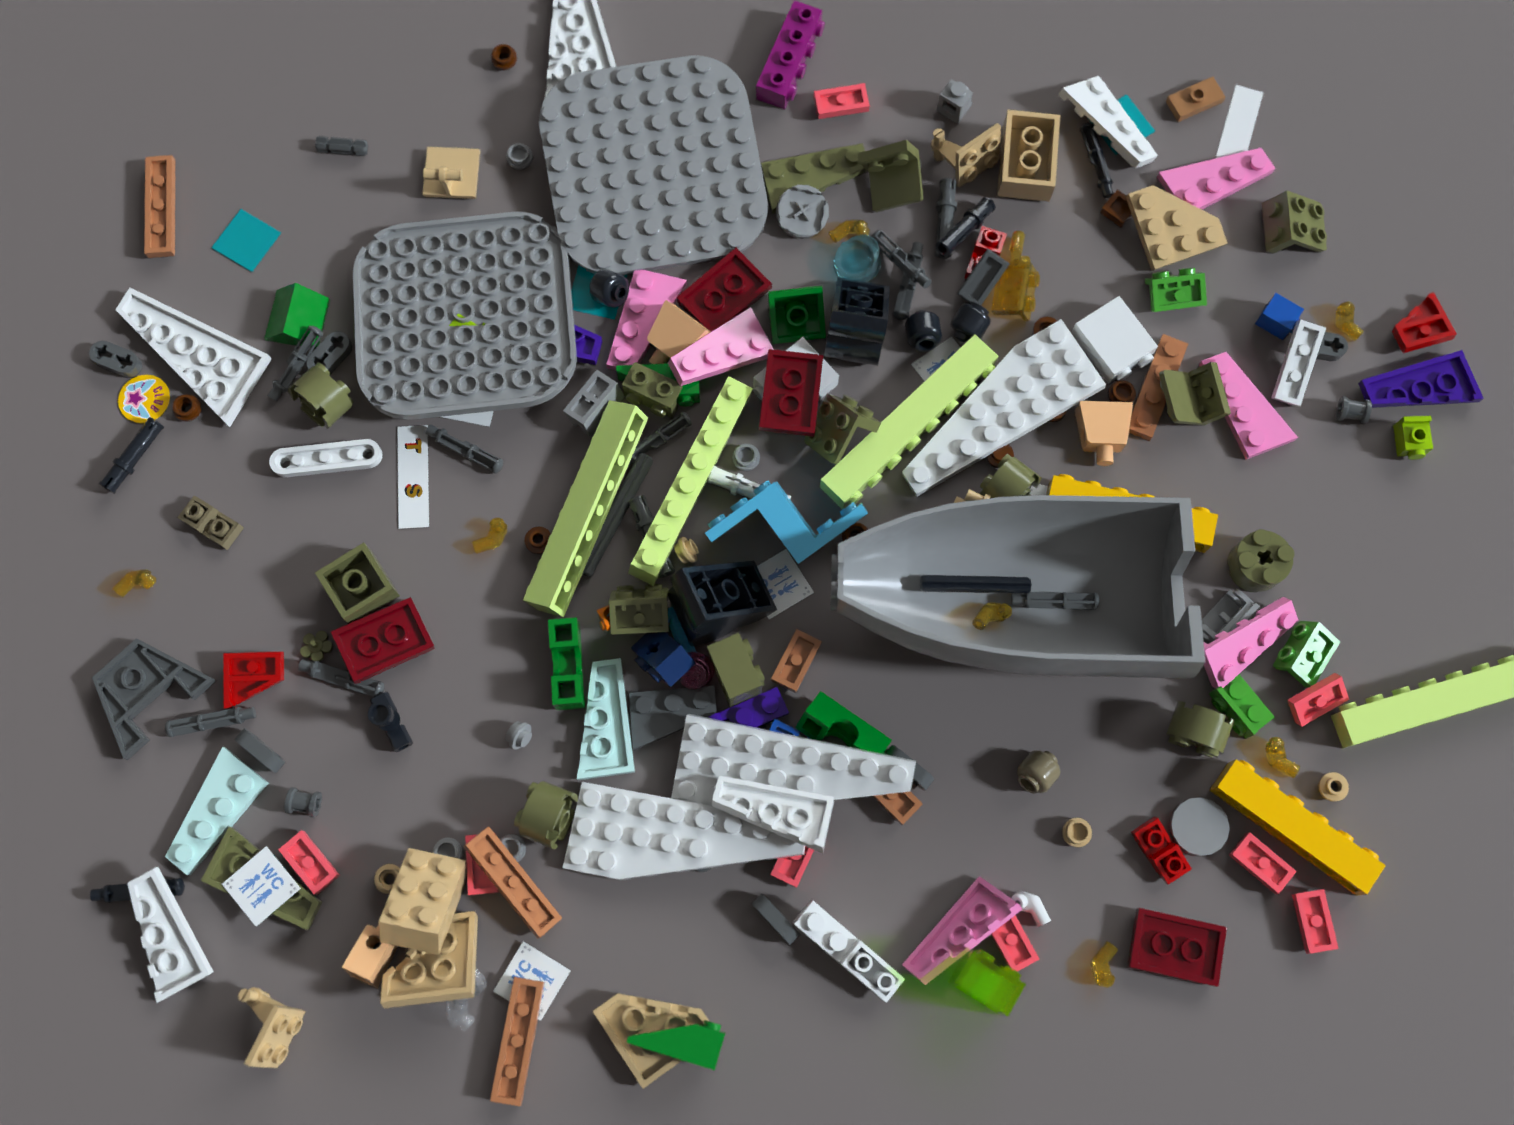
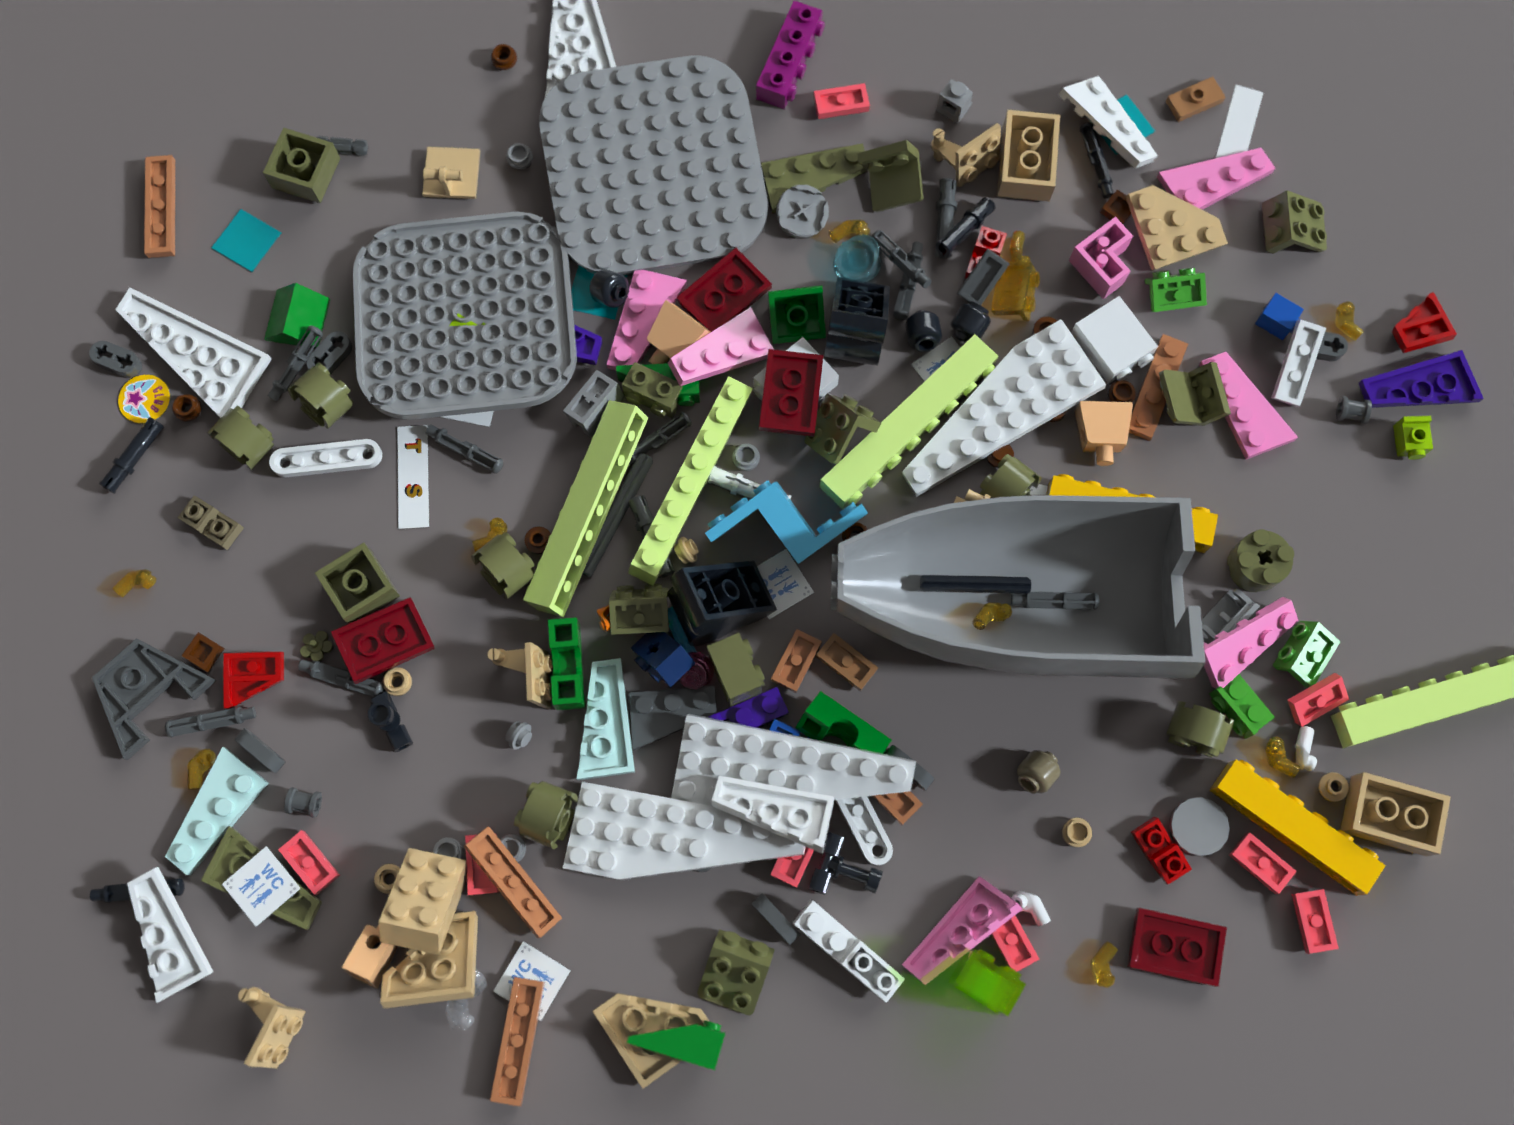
(198, 766): none -> clear yellow arm
(203, 652): none -> reddish brown plate
(241, 437): none -> olive brick
(301, 165): none -> olive brick
(395, 673): none -> tan plate
(503, 565): none -> olive brick
(536, 665): none -> tan plate
(735, 972): none -> olive bracket
(832, 865): none -> black bar
(847, 662): none -> medium nougat plate
(866, 828): none -> white plate
(1098, 257): none -> bright pink brick
(1303, 748): none -> white arm
(1395, 814): none -> tan brick

